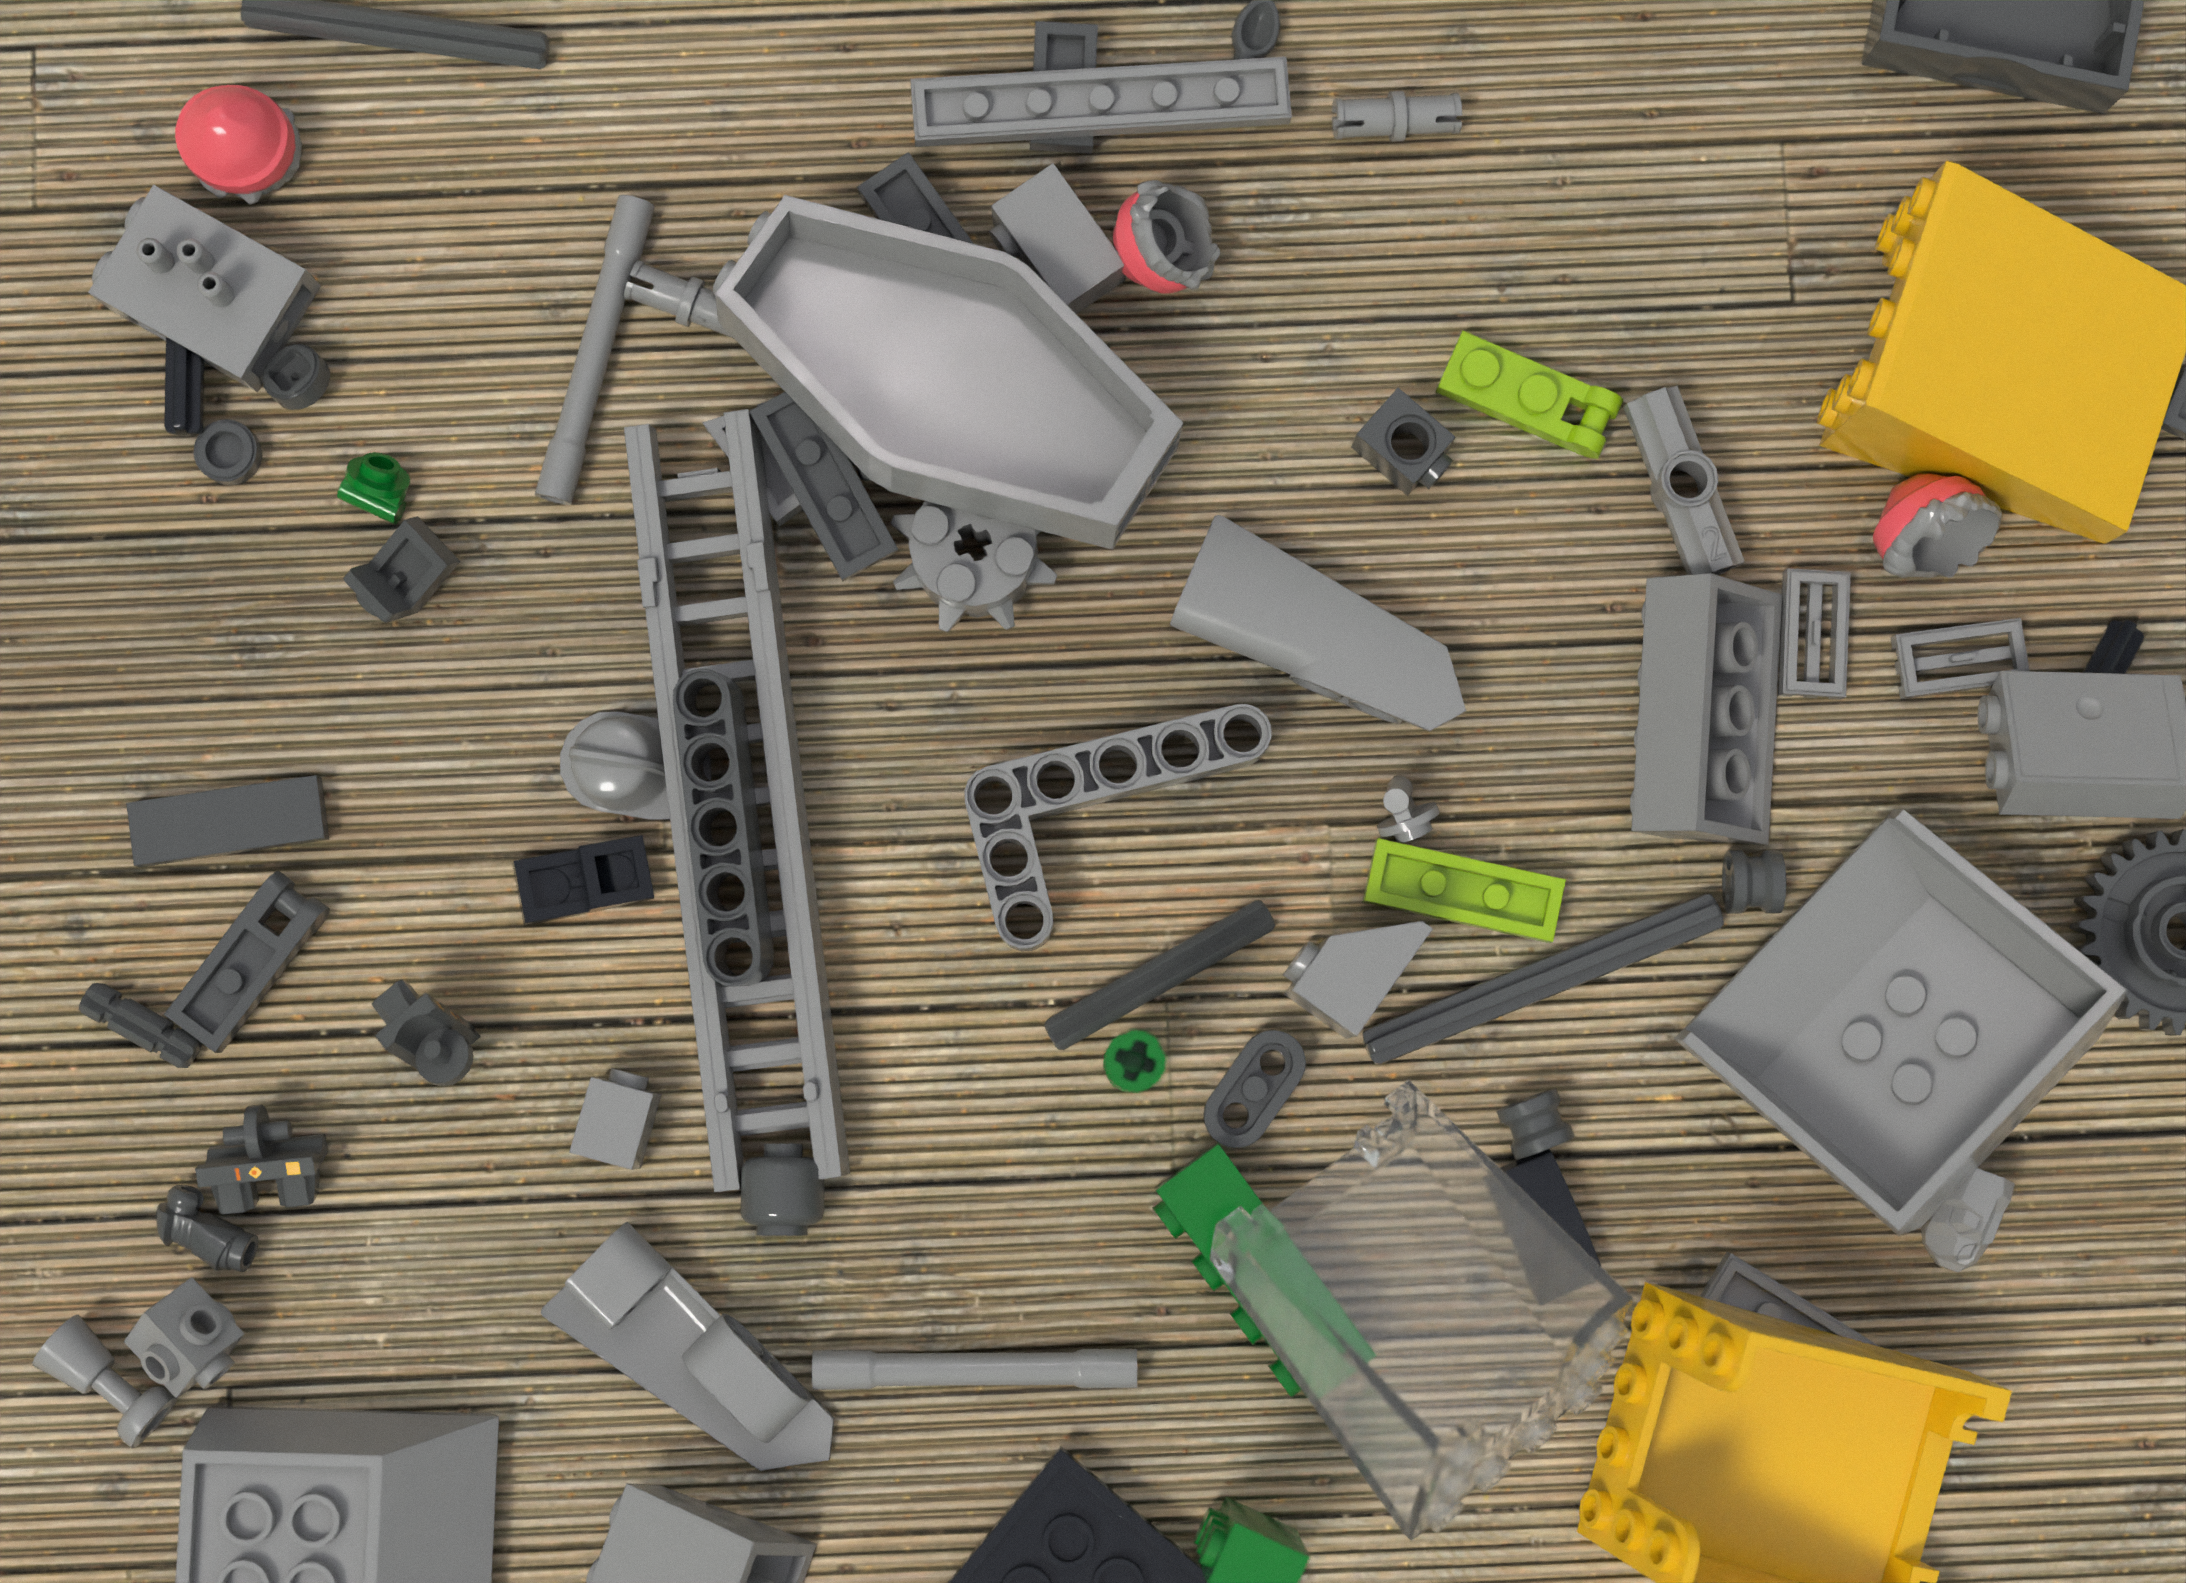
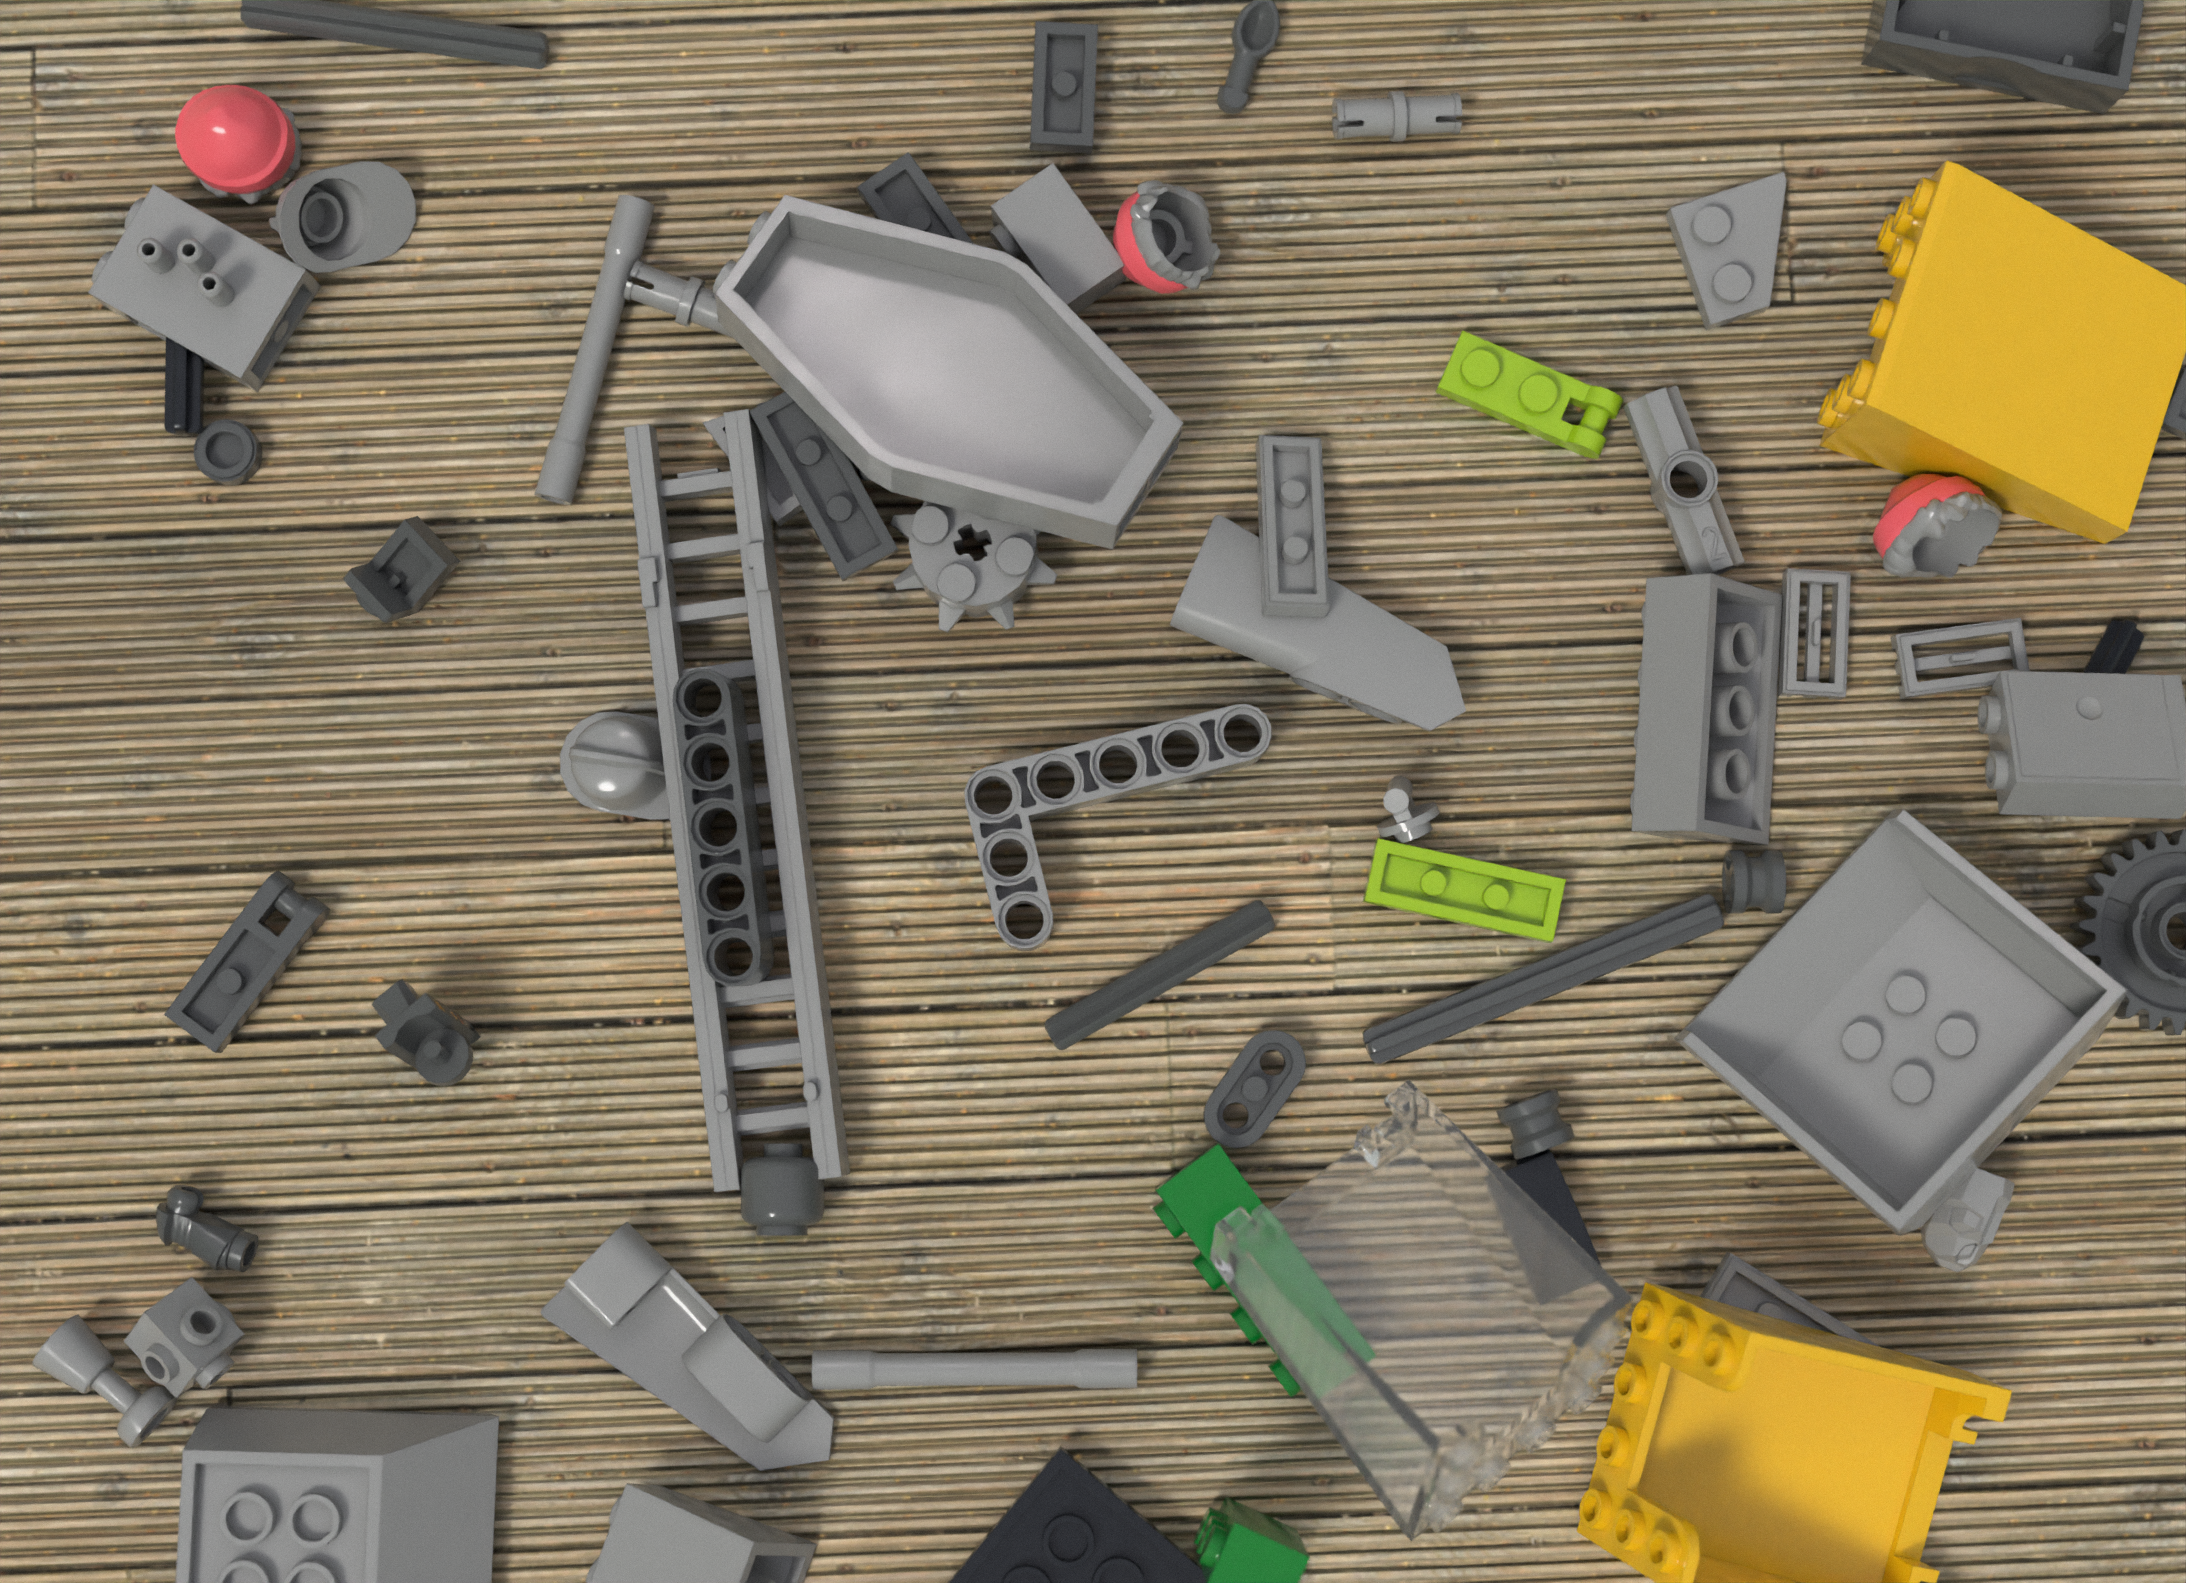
(139, 1025): dark grey axle -> none
(227, 821): dark grey tile -> none
(260, 1153): dark grey hips -> none
(296, 377): dark grey tile -> none
(345, 216): none -> light grey piece
(376, 486): green plate -> none
(583, 880): black slope -> none
(616, 1120): light grey brick -> none
(1100, 101): light grey tile -> none
(1134, 1061): green piece -> none
(1292, 526): none -> light grey tile
(1352, 973): light grey slope -> none
(1398, 416): dark grey brick -> none
(1731, 248): none -> light grey wing

